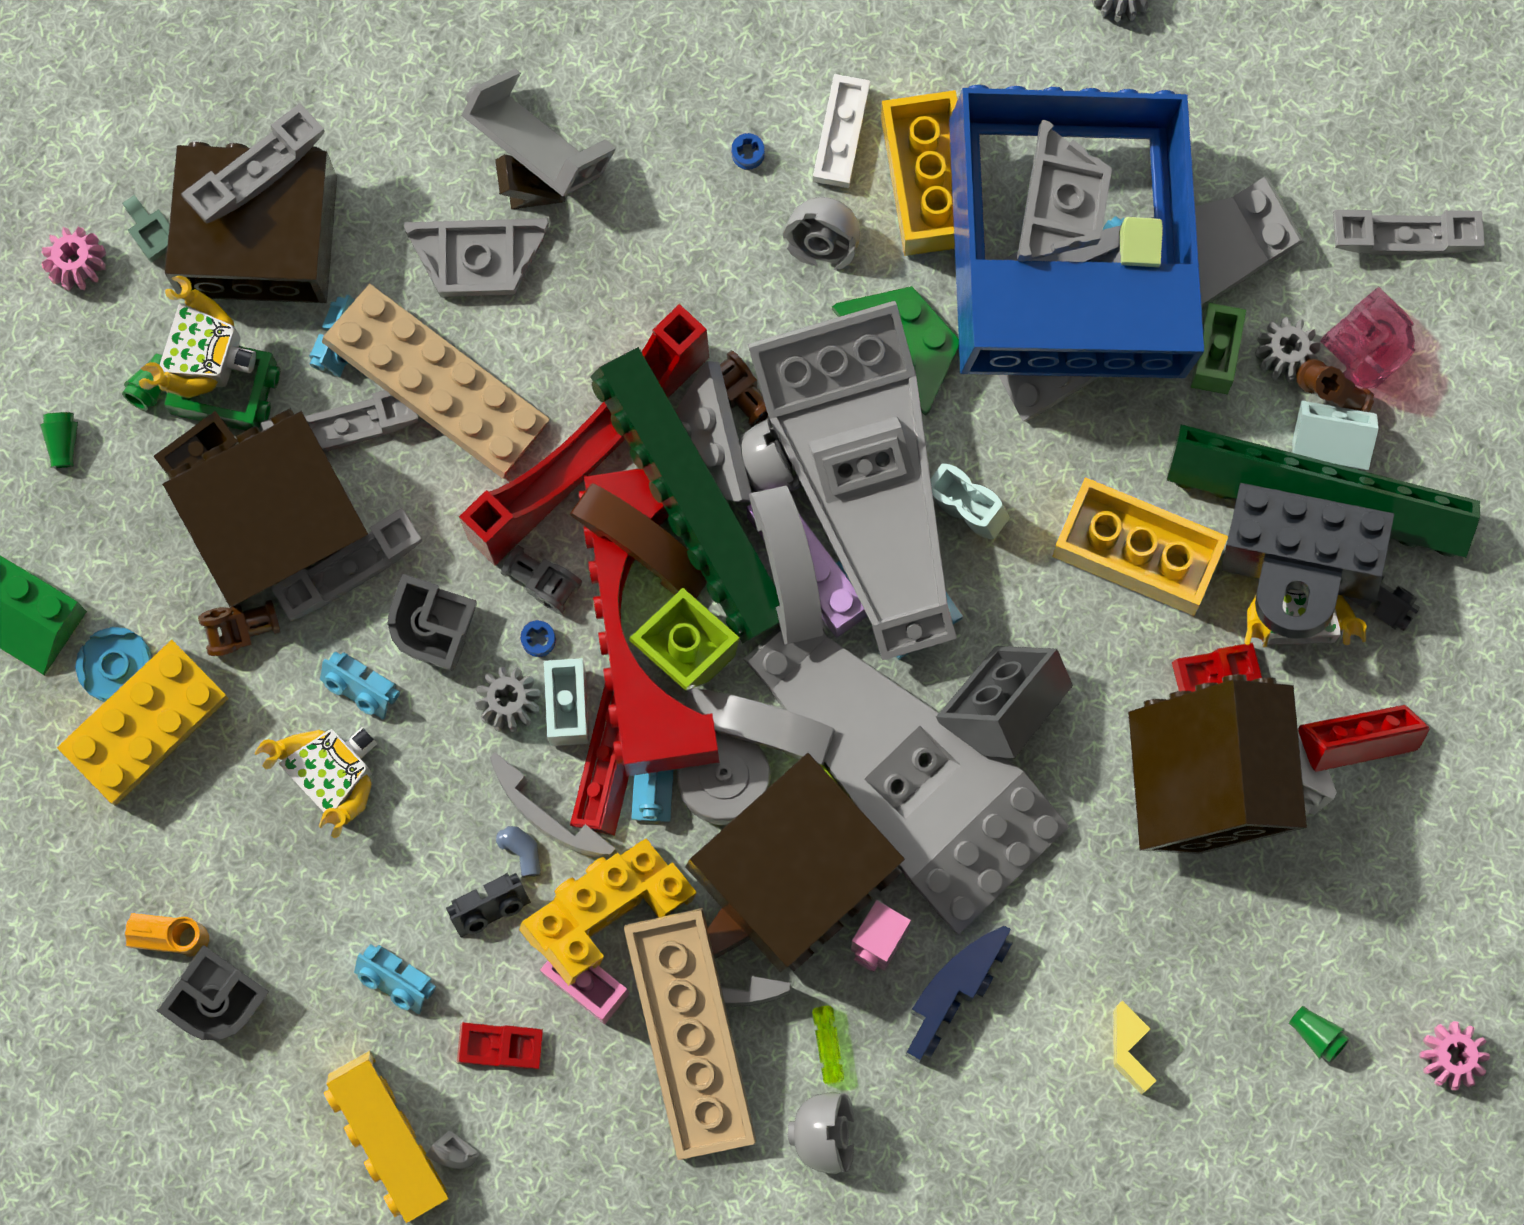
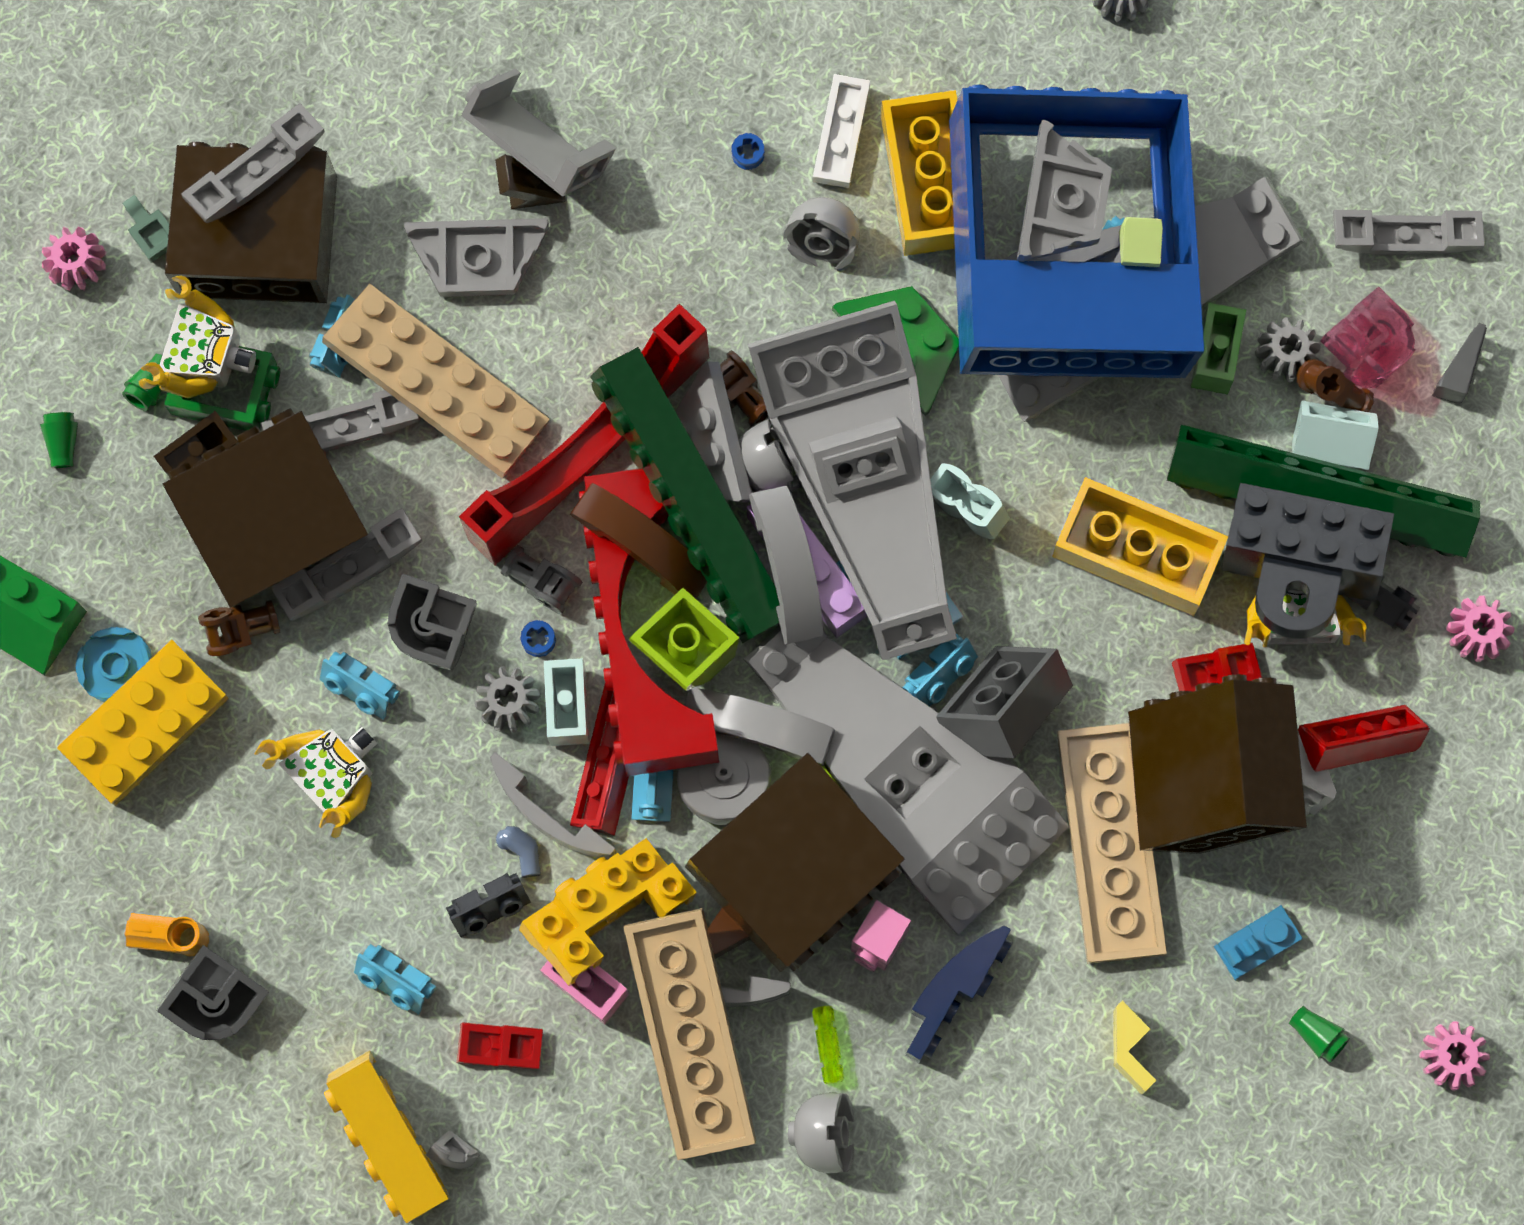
(952, 660): none -> medium azure hinge
(1111, 873): none -> tan plate
(1258, 942): none -> dark azure plate
(1458, 376): none -> dark grey slope
(1484, 644): none -> bright pink gear

